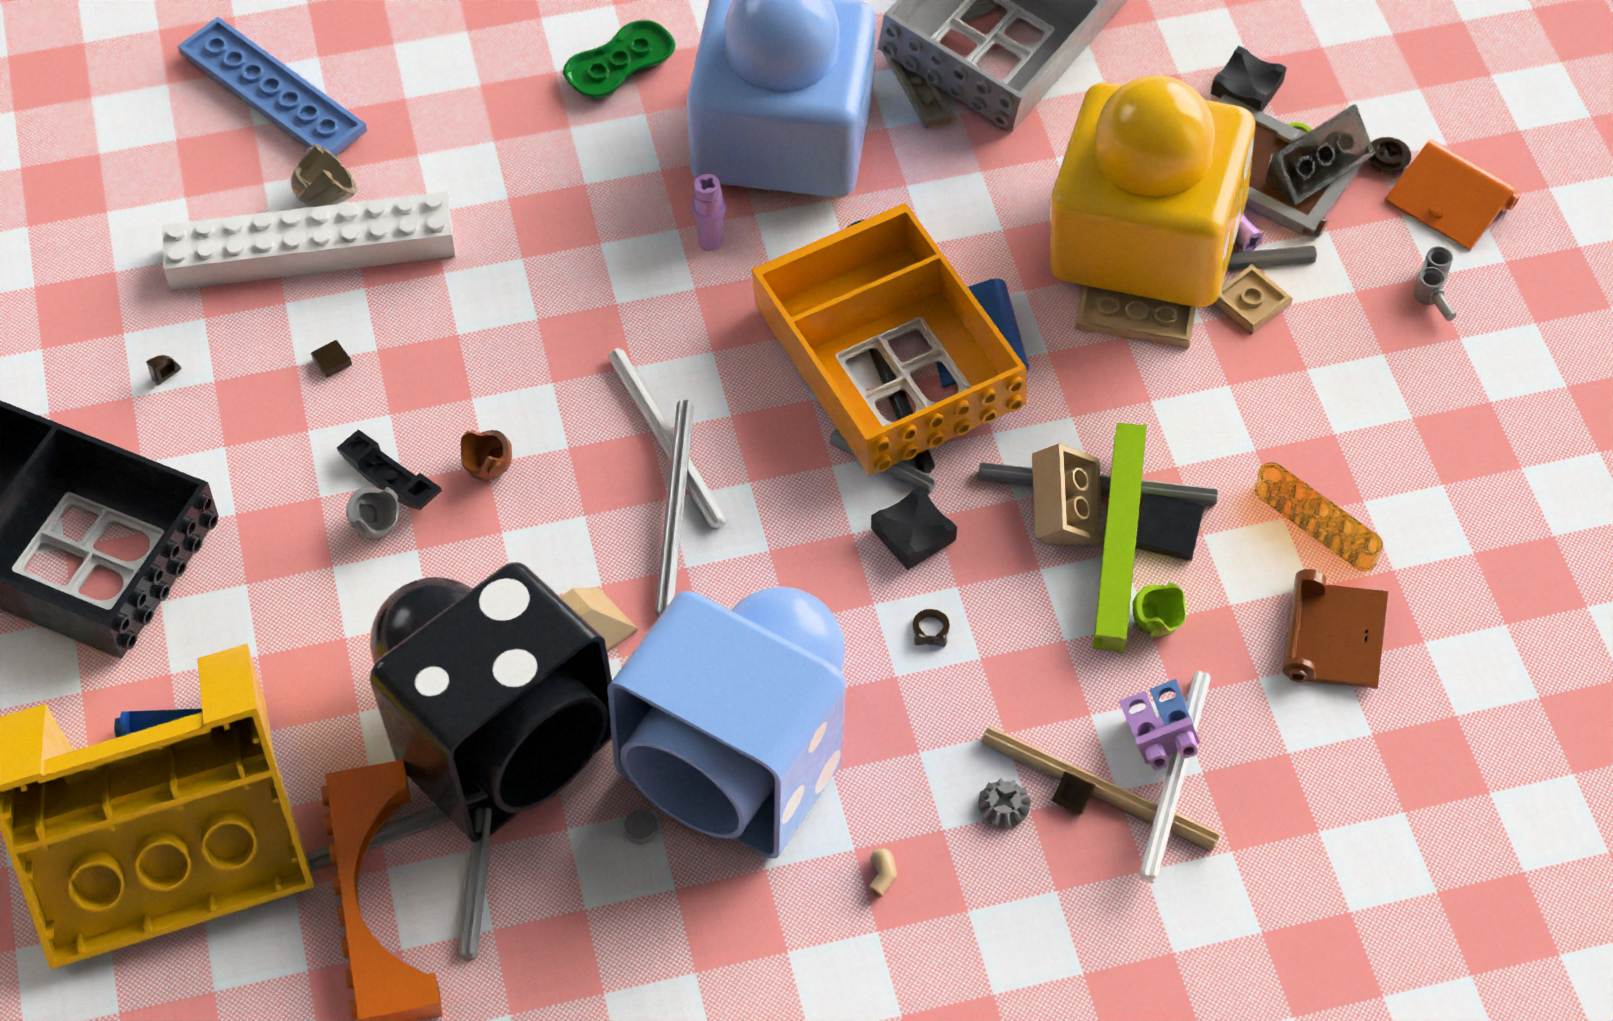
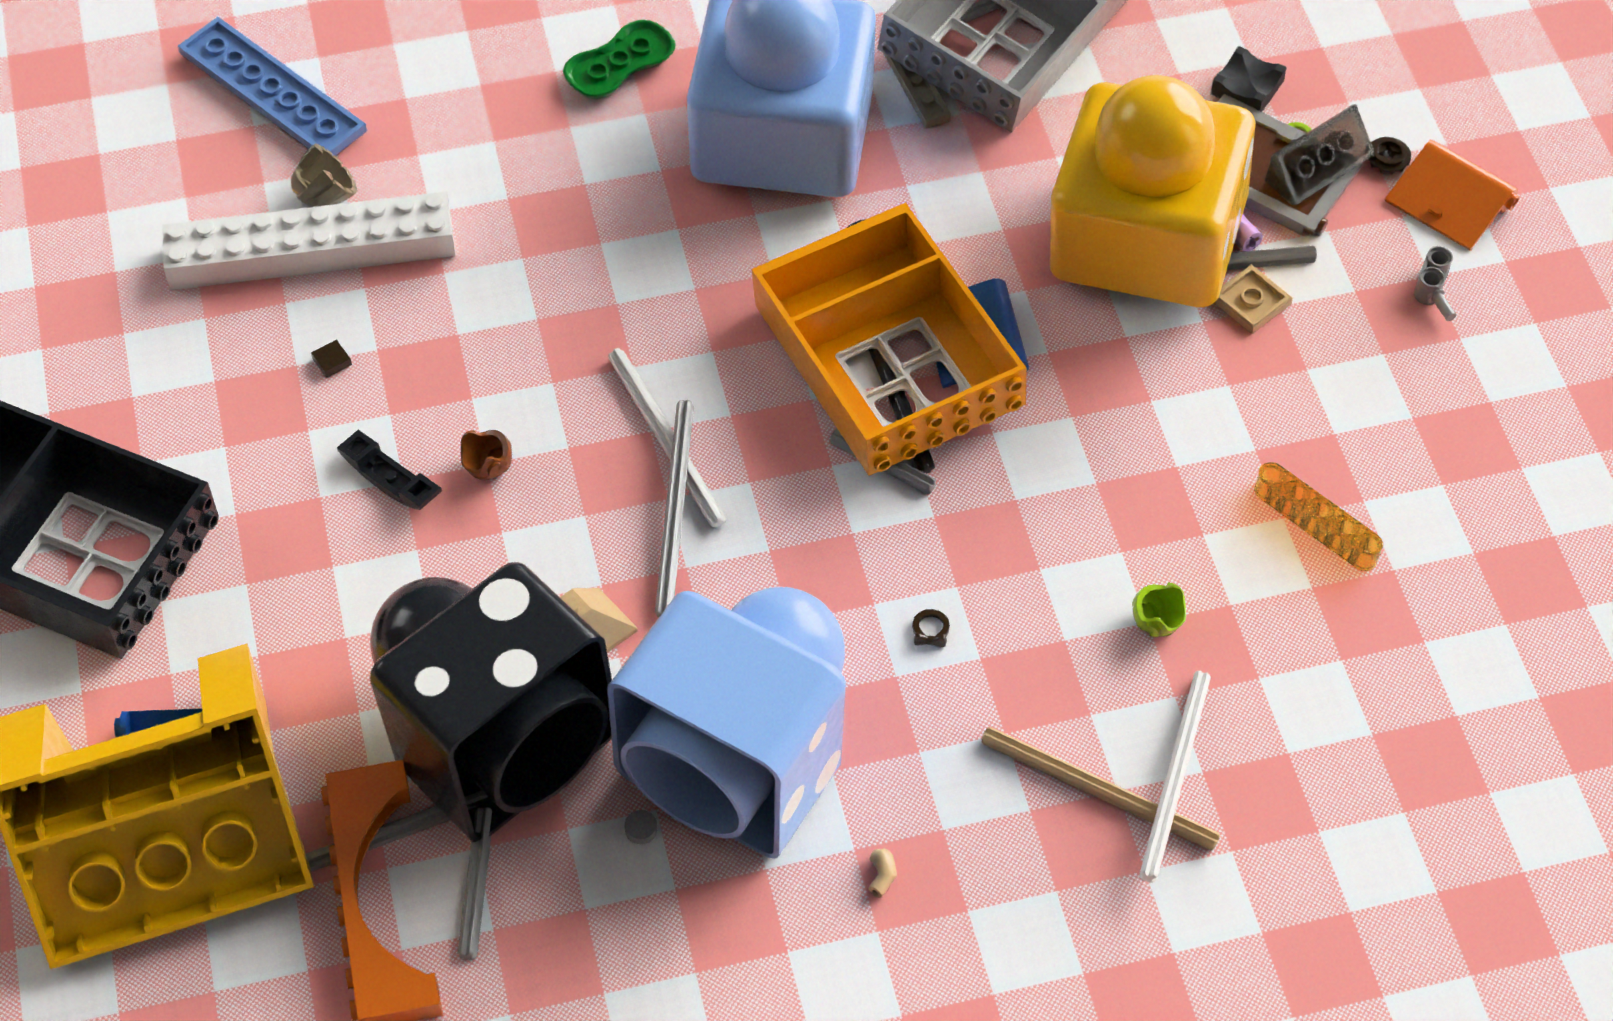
(162, 368): dark brown tile -> none
(373, 511): light grey cap -> none
(708, 211): lavender piece -> none
(913, 528): black brick -> none
(1002, 815): light grey gear -> none
(1067, 497): tan slope -> none
(1073, 792): dark brown tile -> none
(1120, 538): lime tile -> none
(1134, 317): tan tile -> none
(1164, 734): lavender hips -> none
(1168, 526): black tile -> none
(1179, 492): light grey axle -> none
(1329, 632): dark orange door -> none

